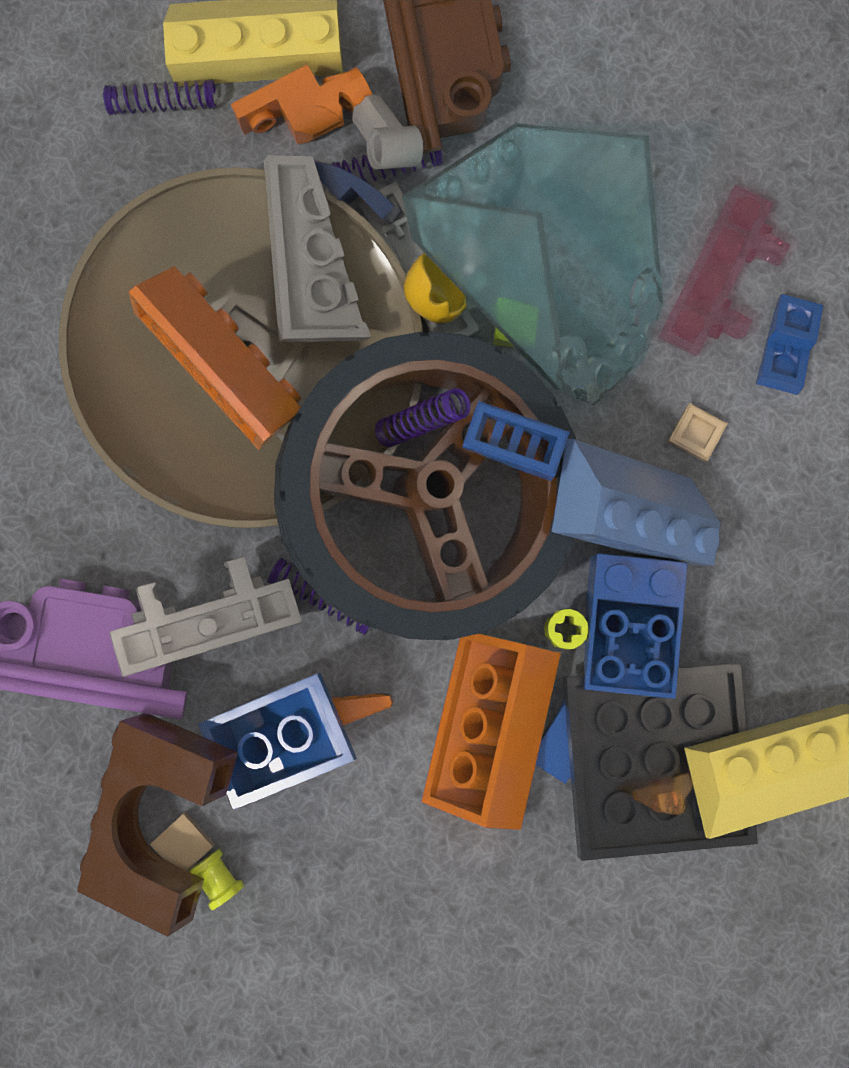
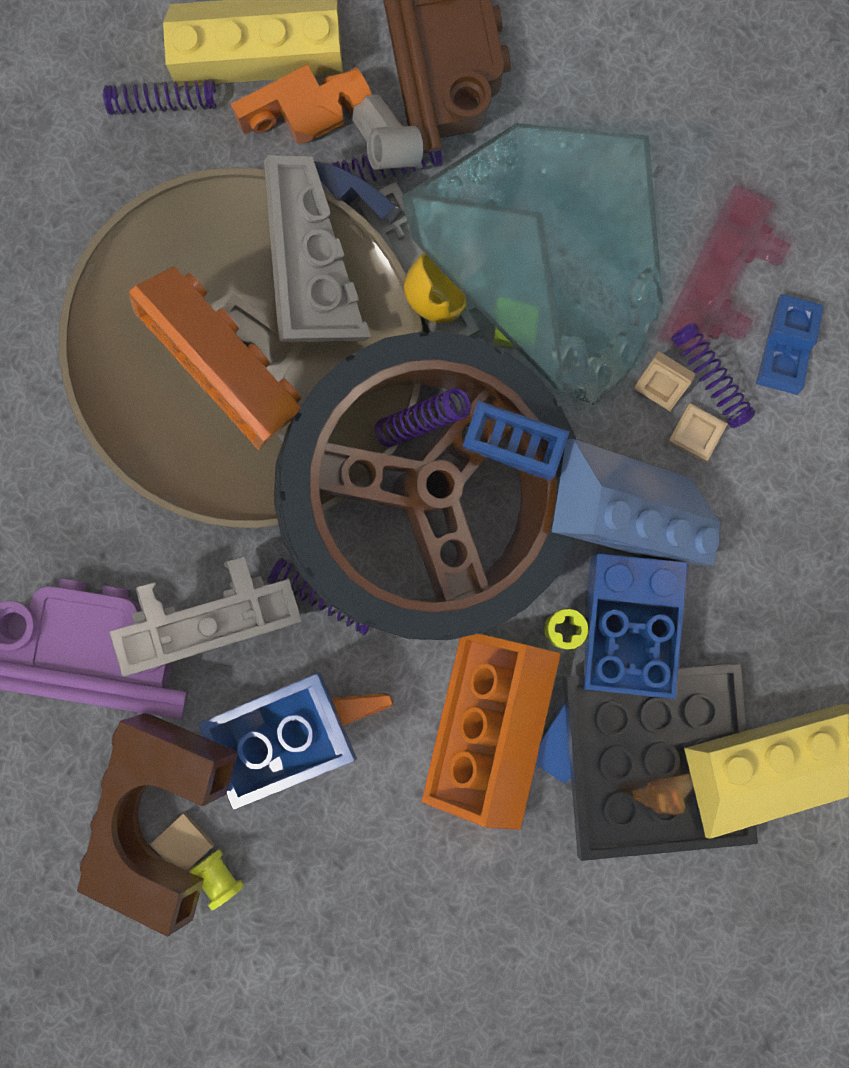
(664, 381): none -> tan tile
(691, 331): none -> dark purple piece

